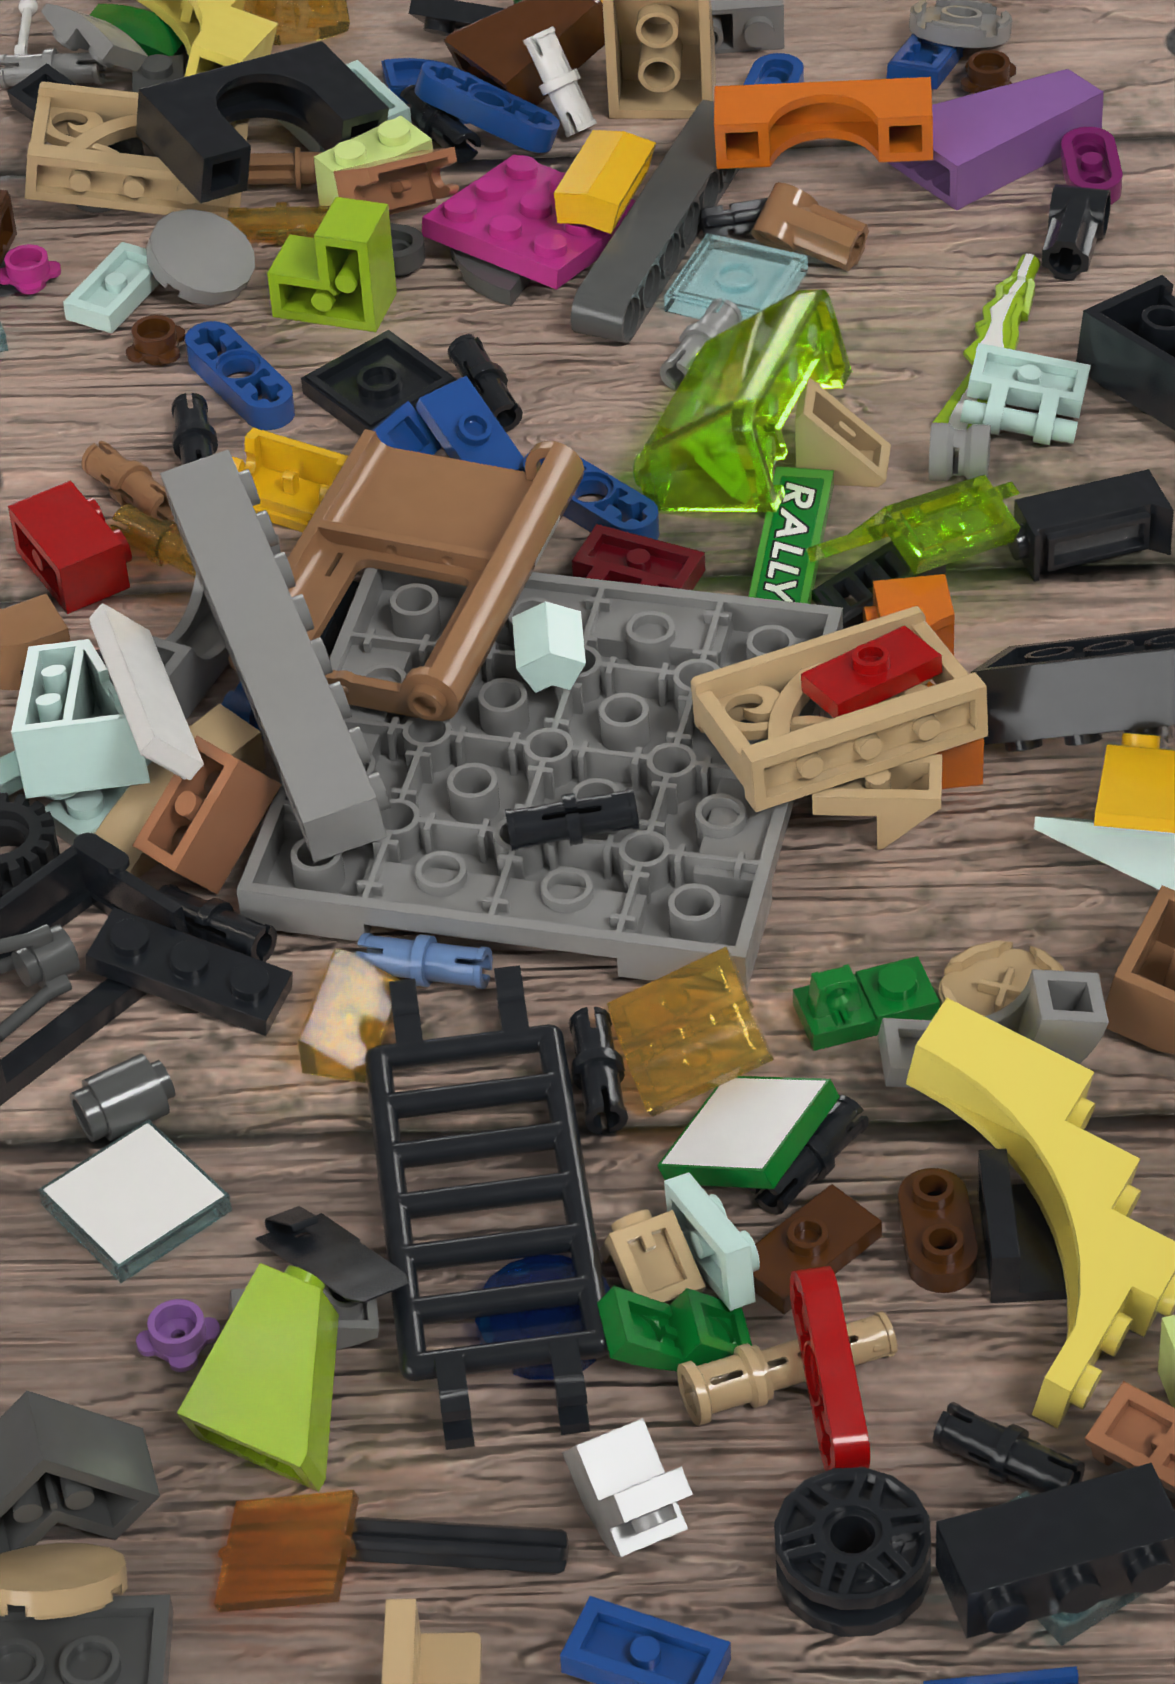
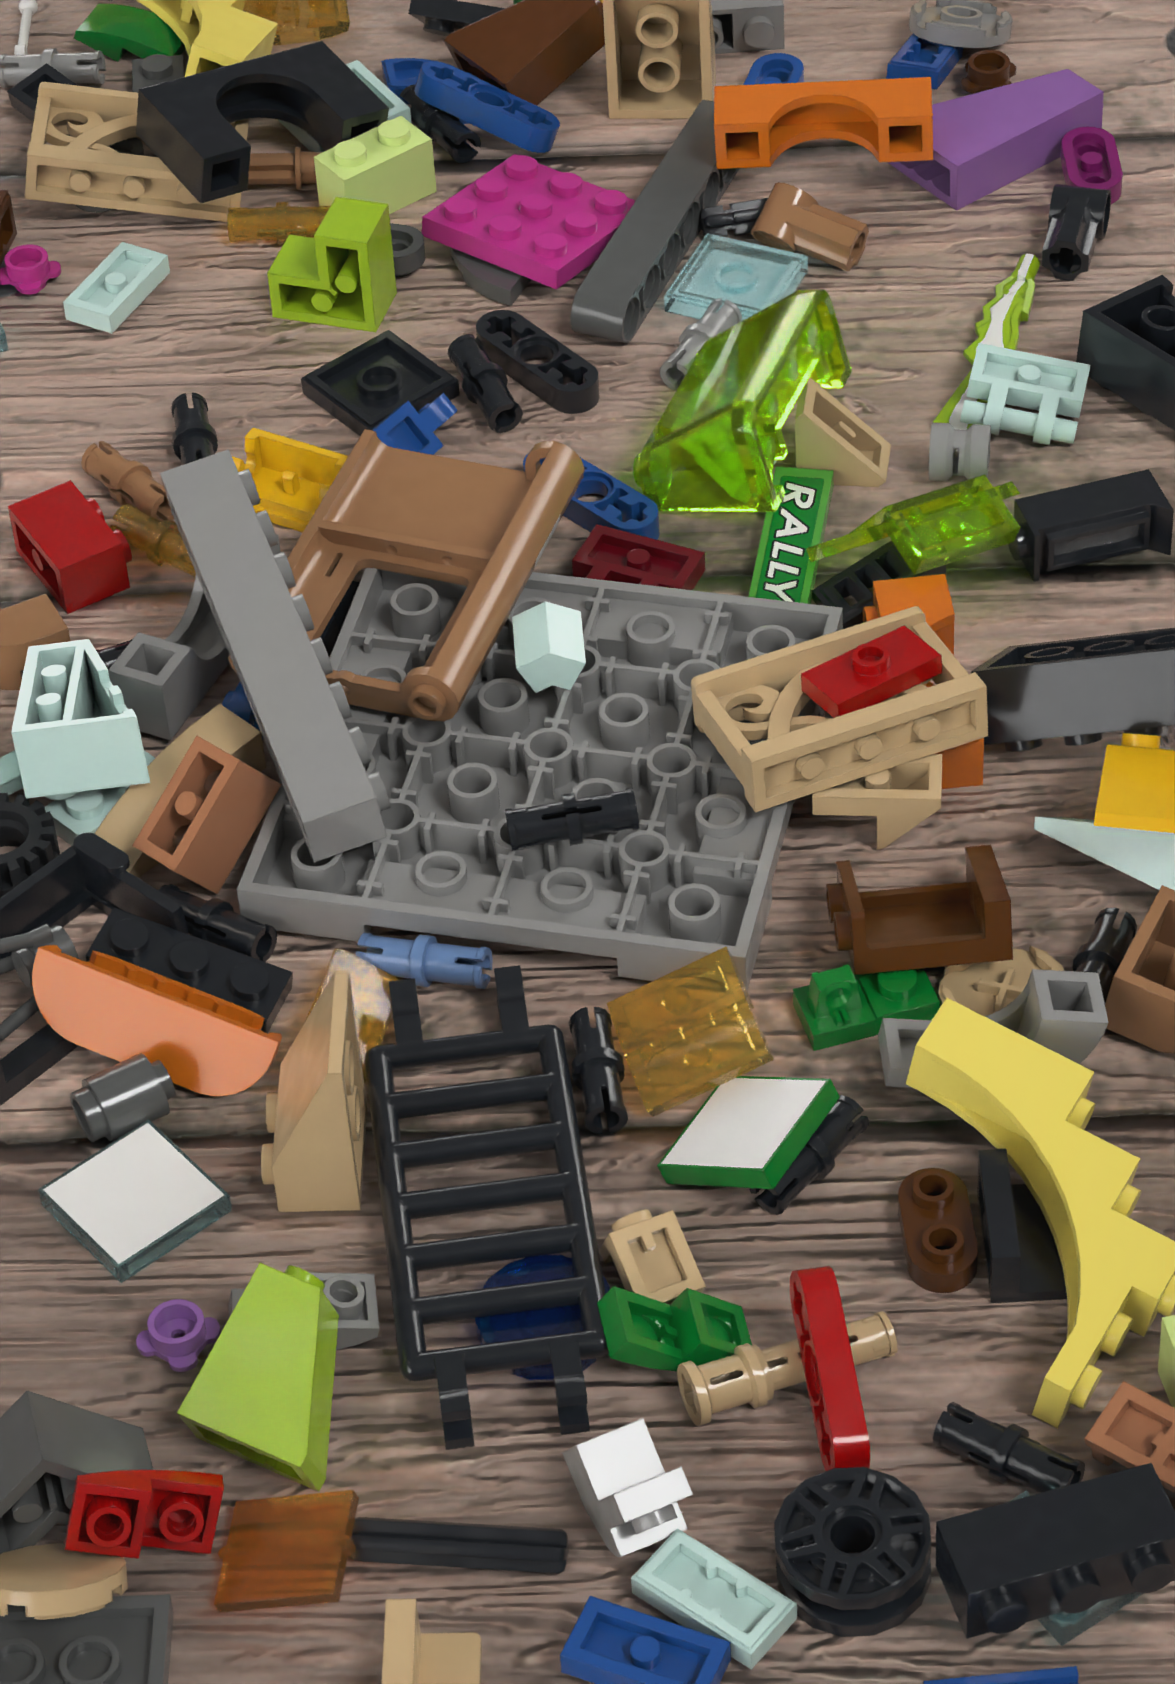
(102, 39): light grey slope -> none
(134, 1011): none -> orange brick
(145, 692): white tile -> none
(148, 1508): none -> red slope
(155, 340): reddish brown plate -> none
(200, 256): light grey tile -> none
(277, 402): blue beam -> none
(319, 1111): none -> tan slope
(331, 1255): black piece -> none
(399, 181): nougat hinge -> none
(468, 426): blue plate -> none
(559, 81): white pin -> none
(563, 382): none -> black beam
(603, 179): yellow piece -> none
(714, 1597): none -> light aqua plate
(720, 1251): light aqua plate -> none
(821, 1233): reddish brown plate -> none
(924, 923): none -> reddish brown panel
(1105, 947): none -> black pin

